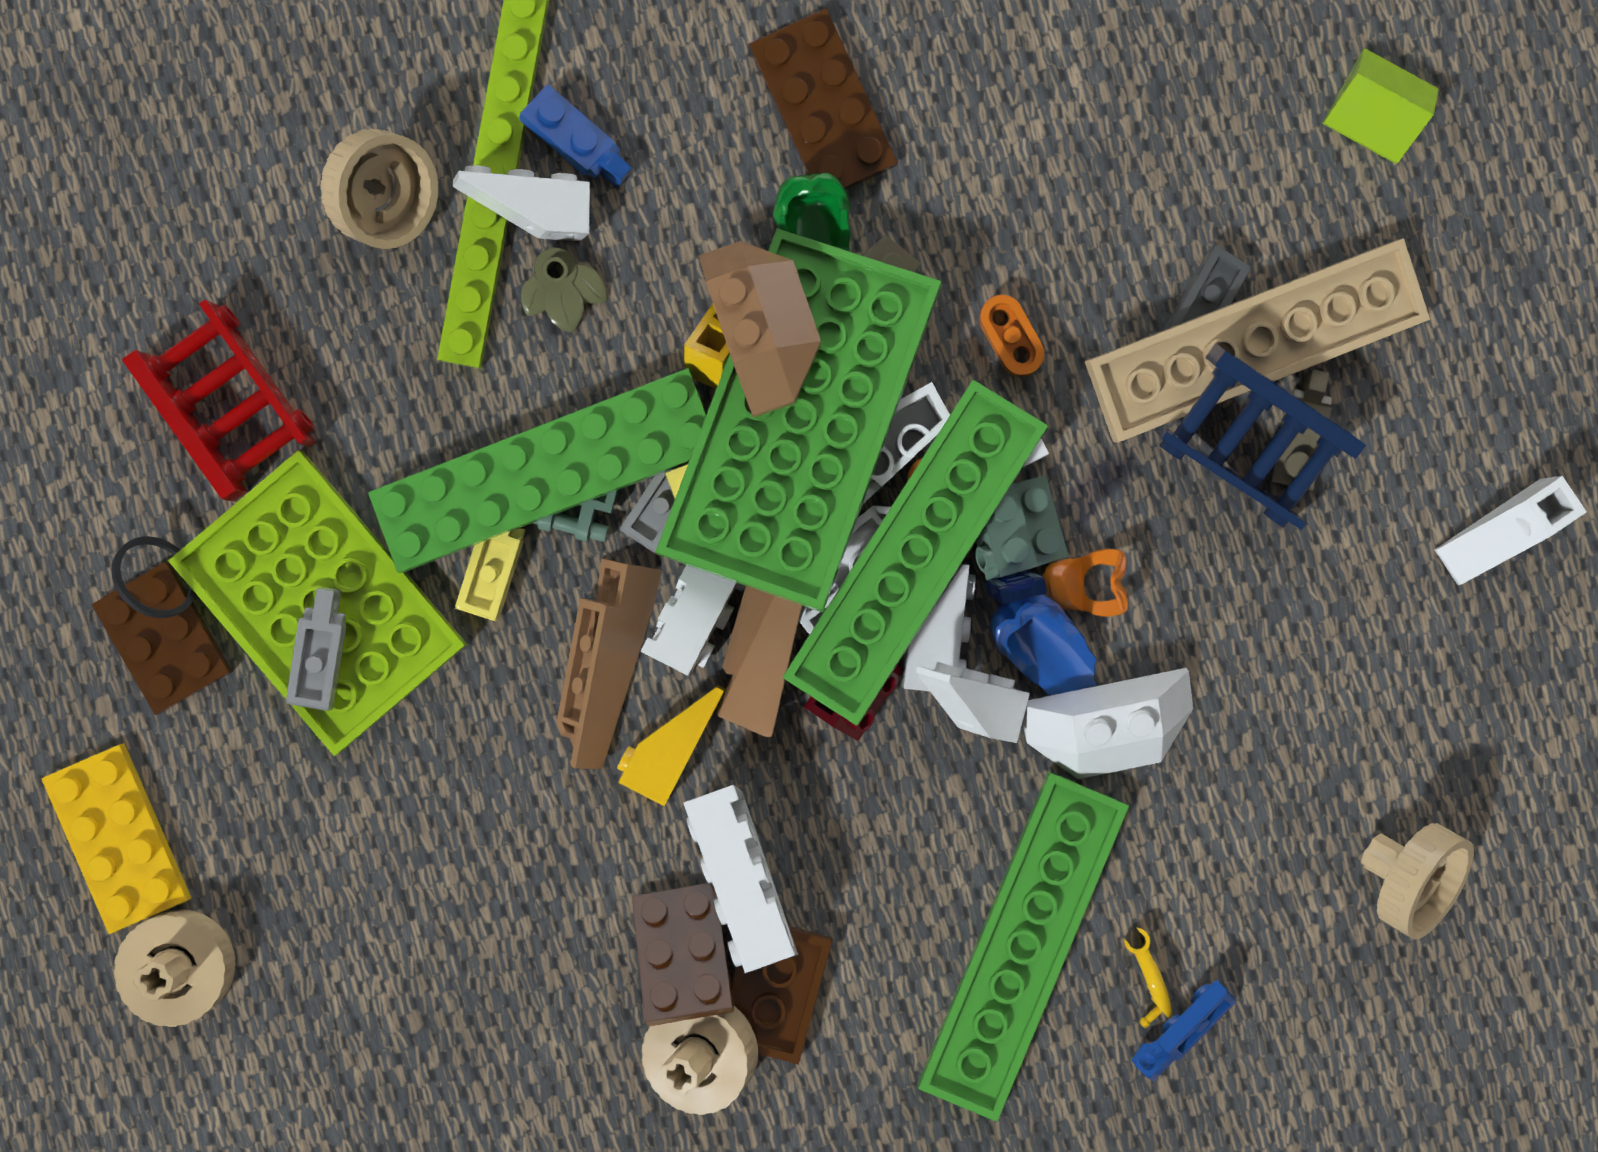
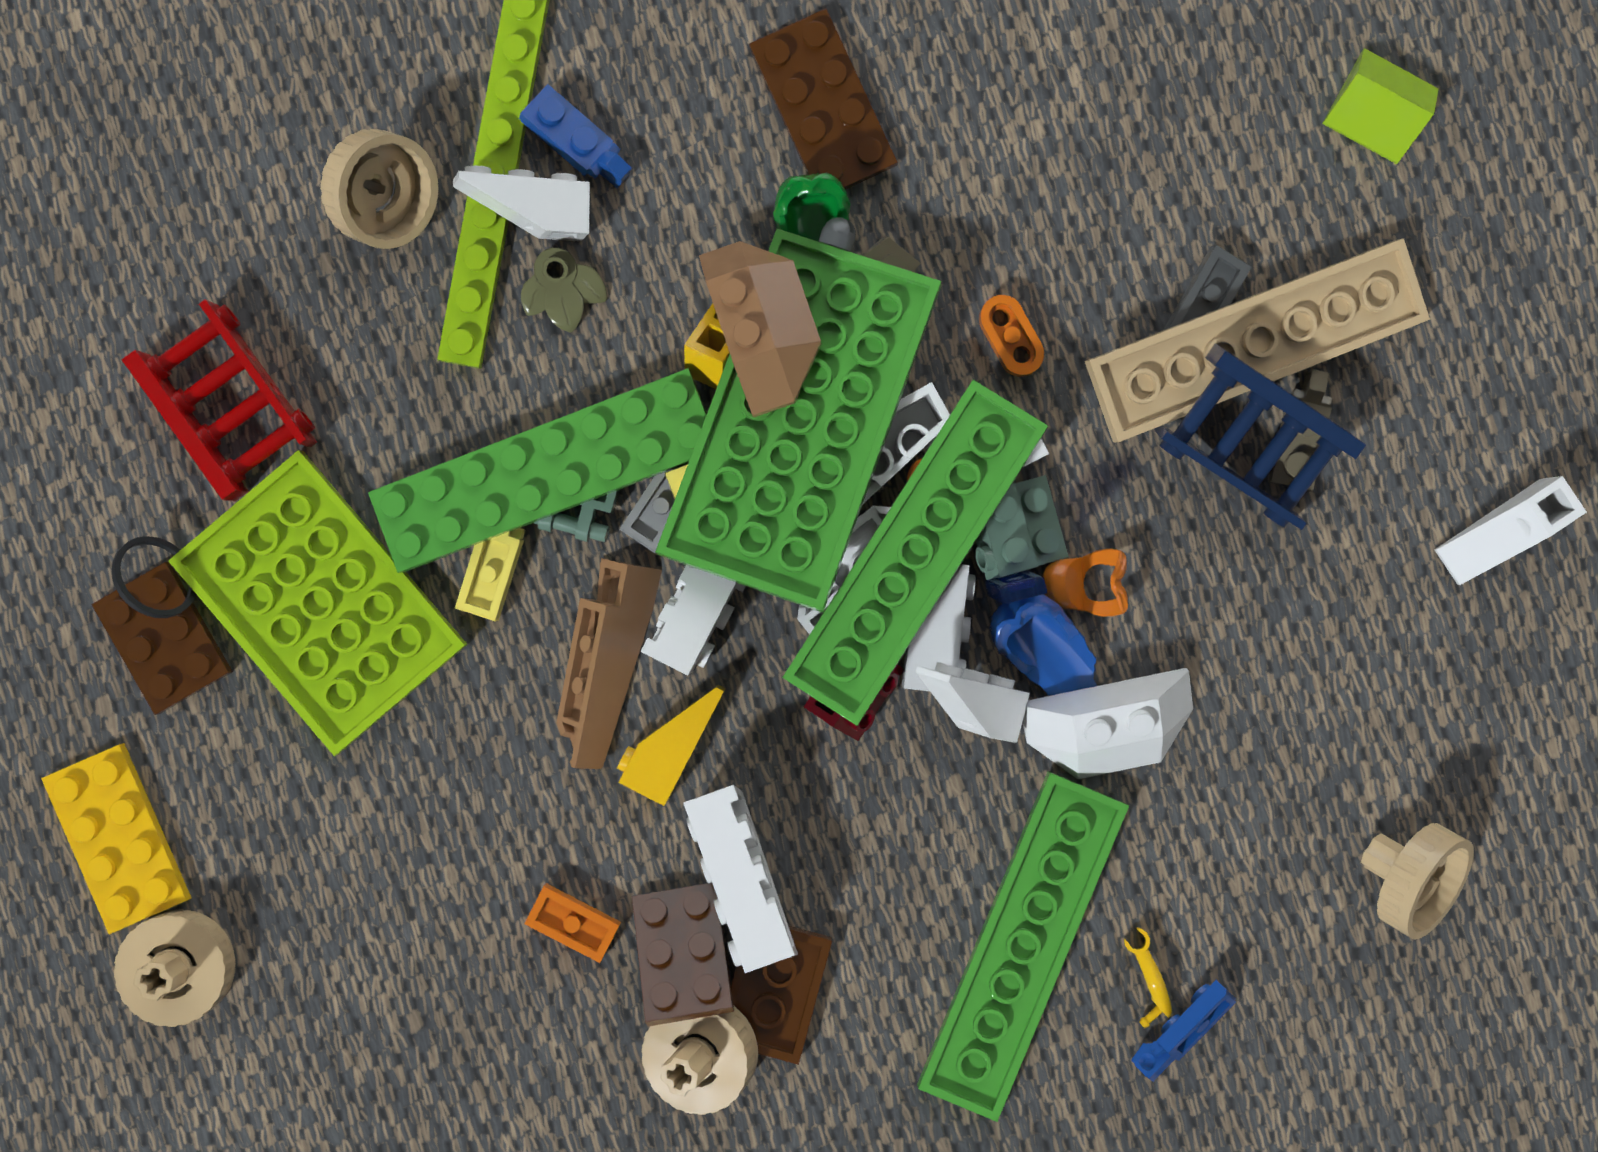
(317, 653): light grey hinge -> none
(572, 922): none -> orange plate
(758, 660): medium nougat wedge -> none
(838, 233): none -> dark grey hinge

